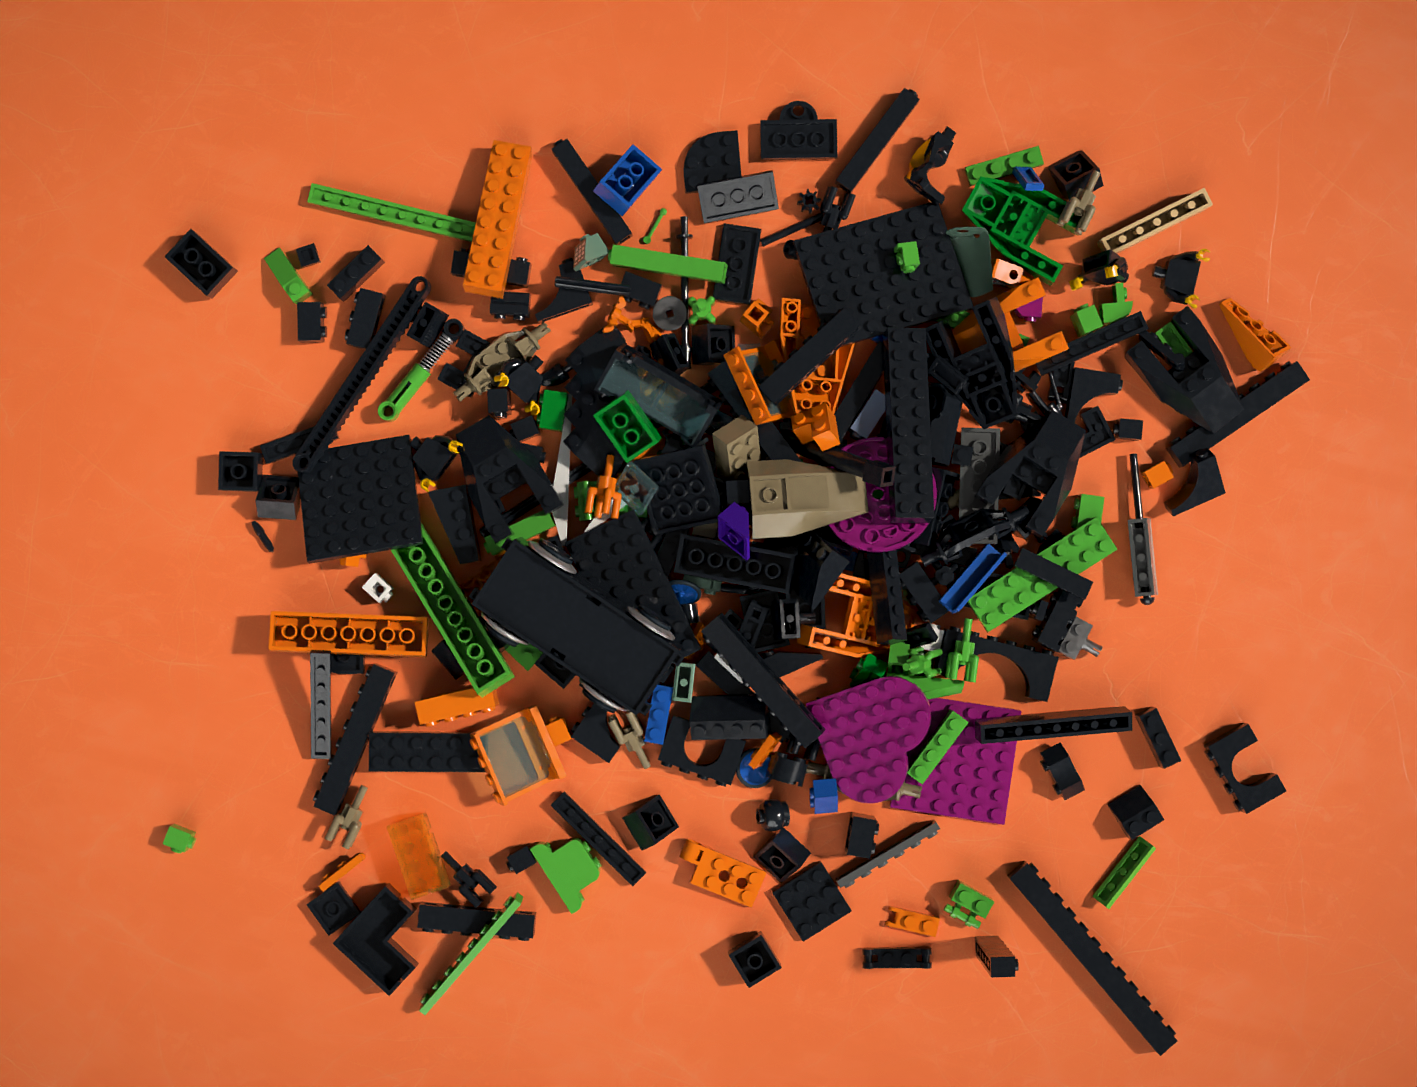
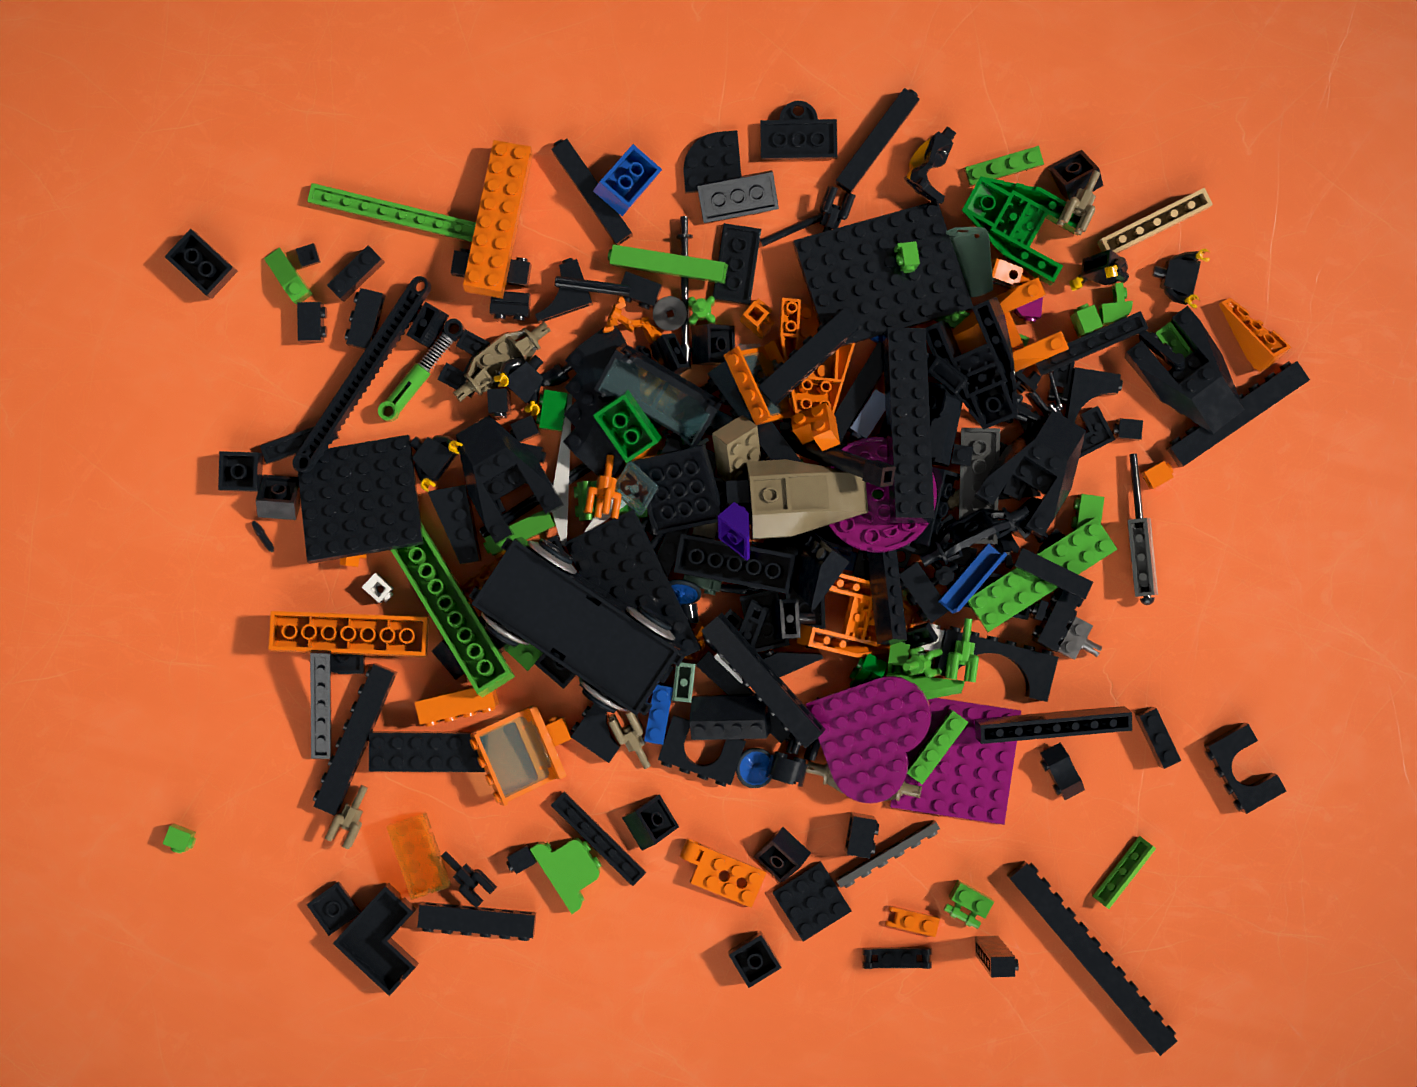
(343, 869): orange hinge -> none
(466, 958): bright green plate -> none
(589, 251): sand green slope -> none
(647, 239): bright green hinge -> none
(760, 755): orange plate -> none
(773, 814): black piece -> none
(789, 250): black plate -> none
(808, 195): black gear -> none
(824, 796): blue brick -> none
(1028, 178): blue tile -> none
(1135, 812): black slope -> none
(1201, 485): black arch -> none

